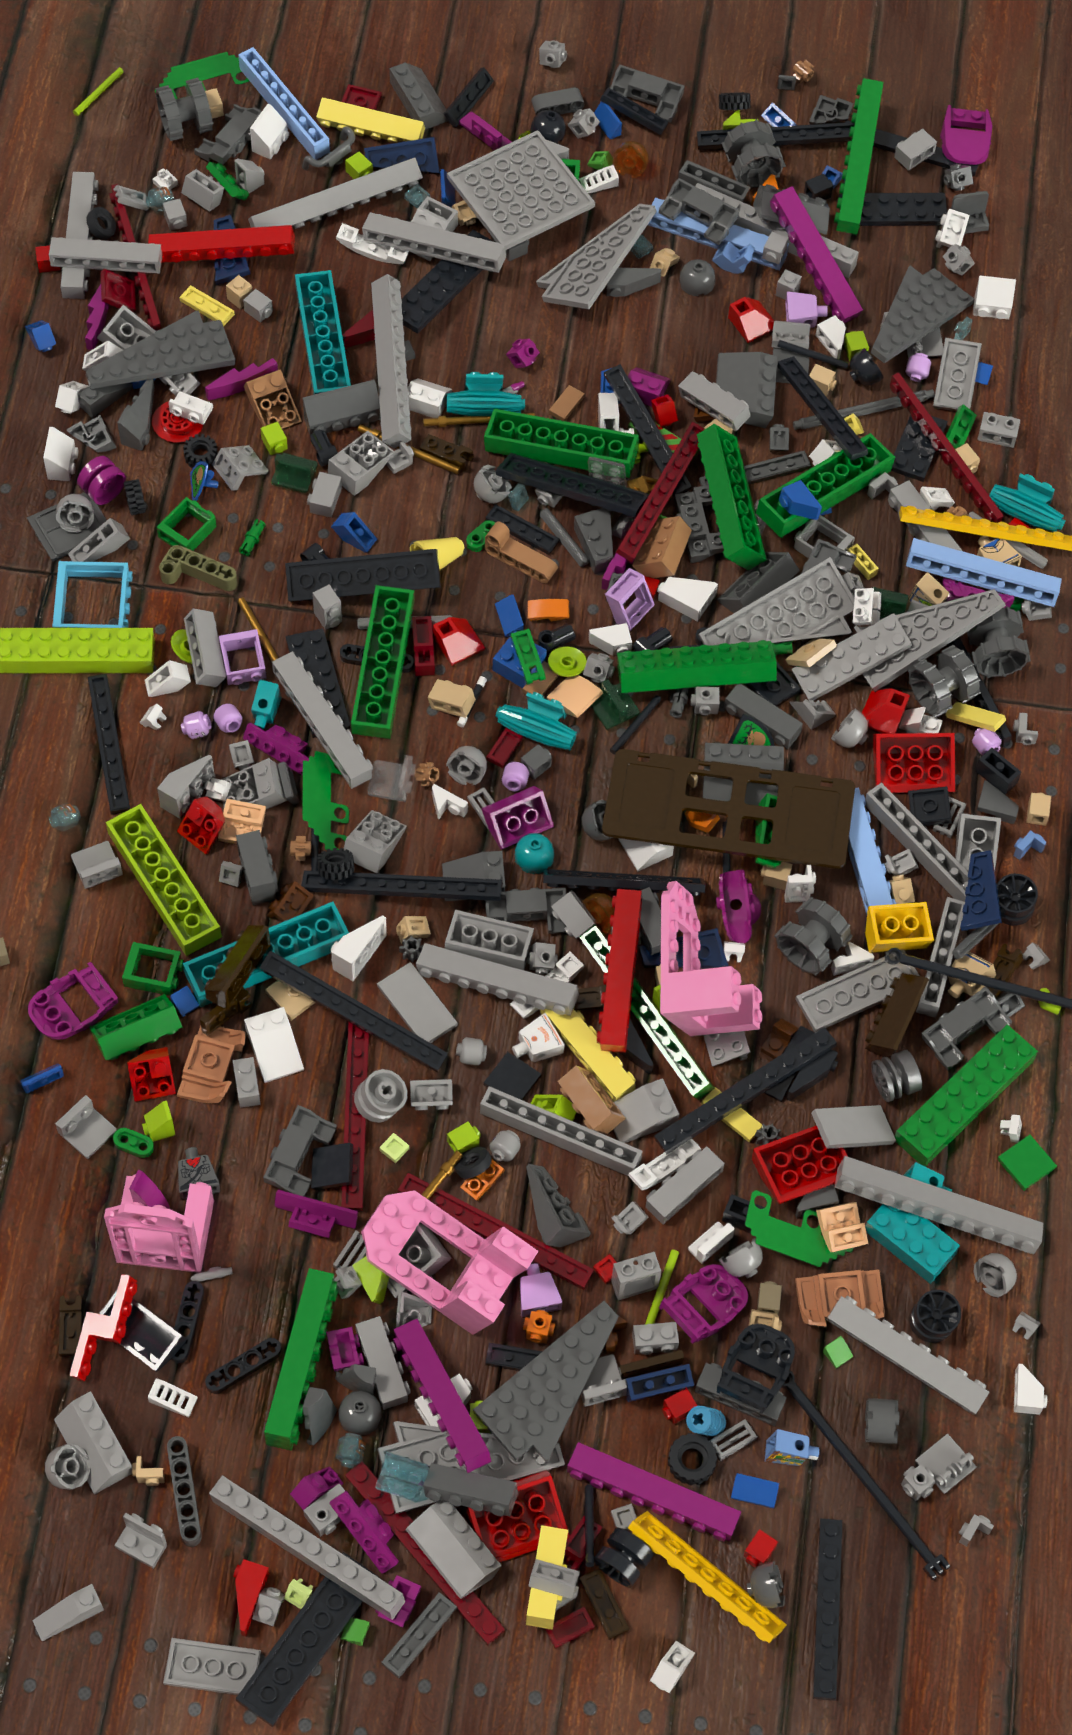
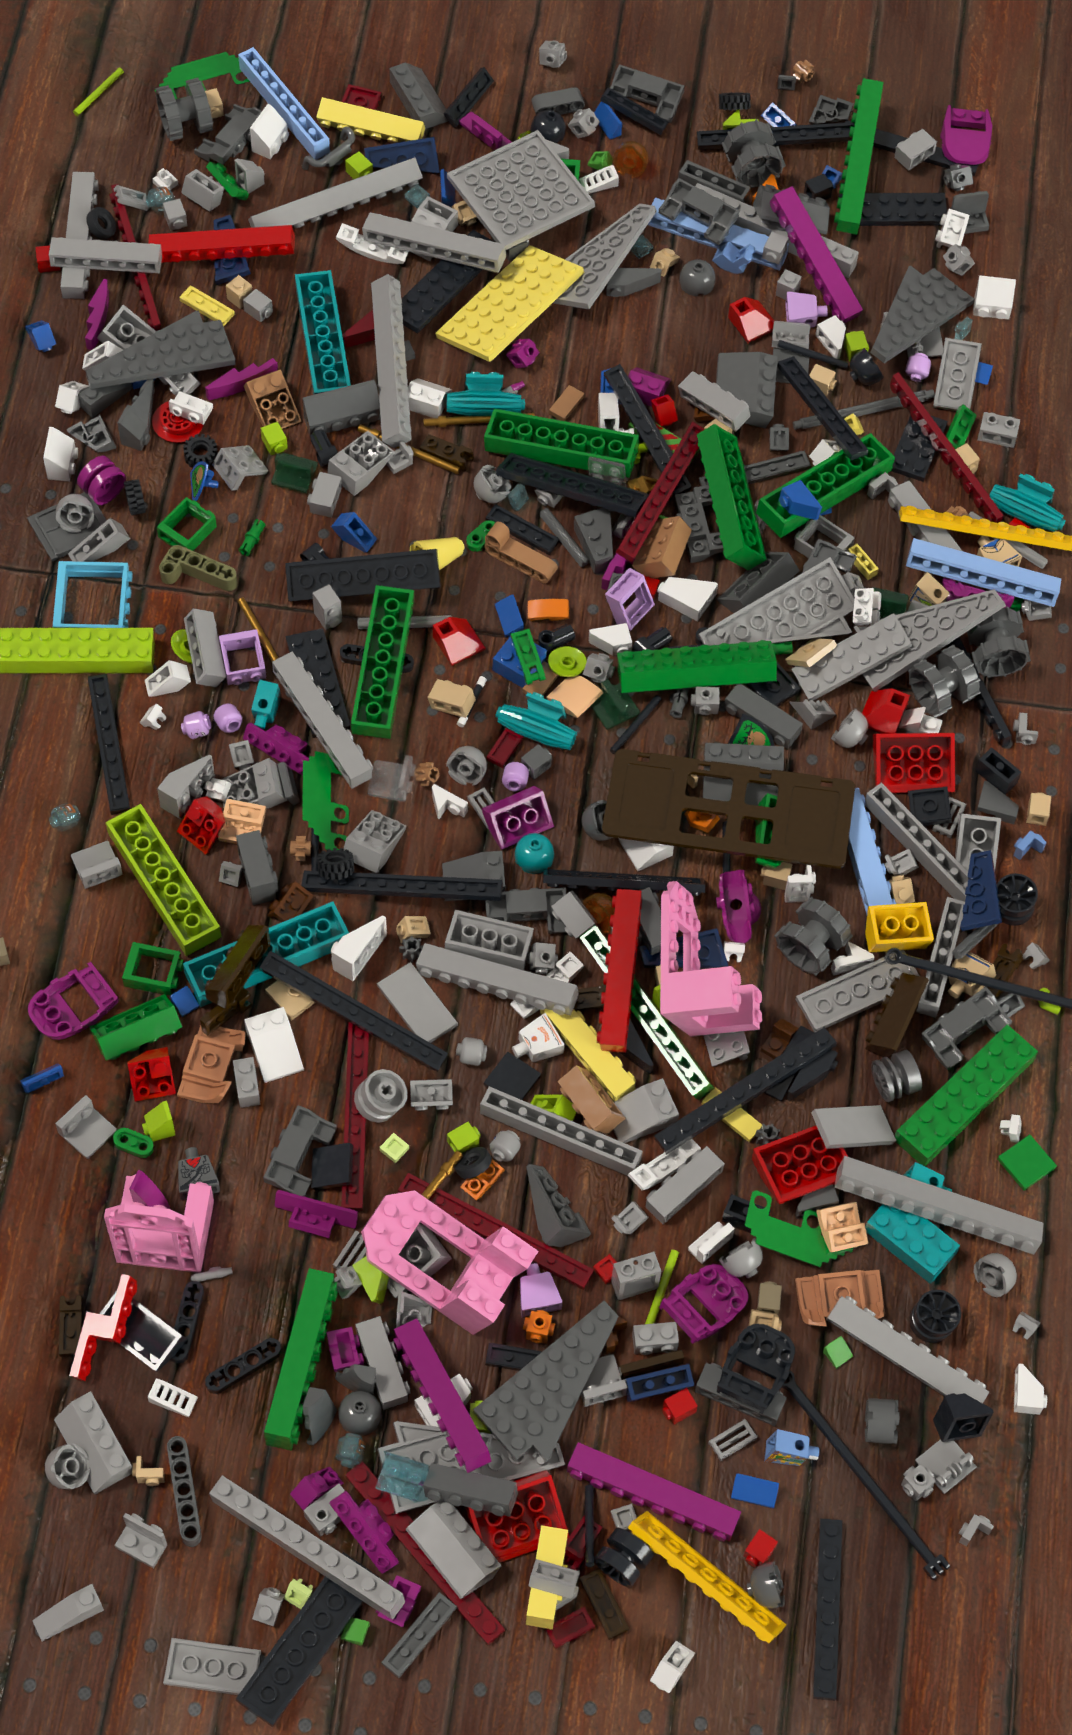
(117, 290): dark red tile -> none
(249, 1584): red slope -> none
(423, 646): dark red slope -> none
(509, 303): none -> light yellow plate
(697, 1442): black tyre -> none
(706, 1421): dark azure piece -> none
(936, 497): white slope -> none
(961, 1417): none -> black slope
(975, 716): light yellow tile -> none
(985, 739): lavender head -> none

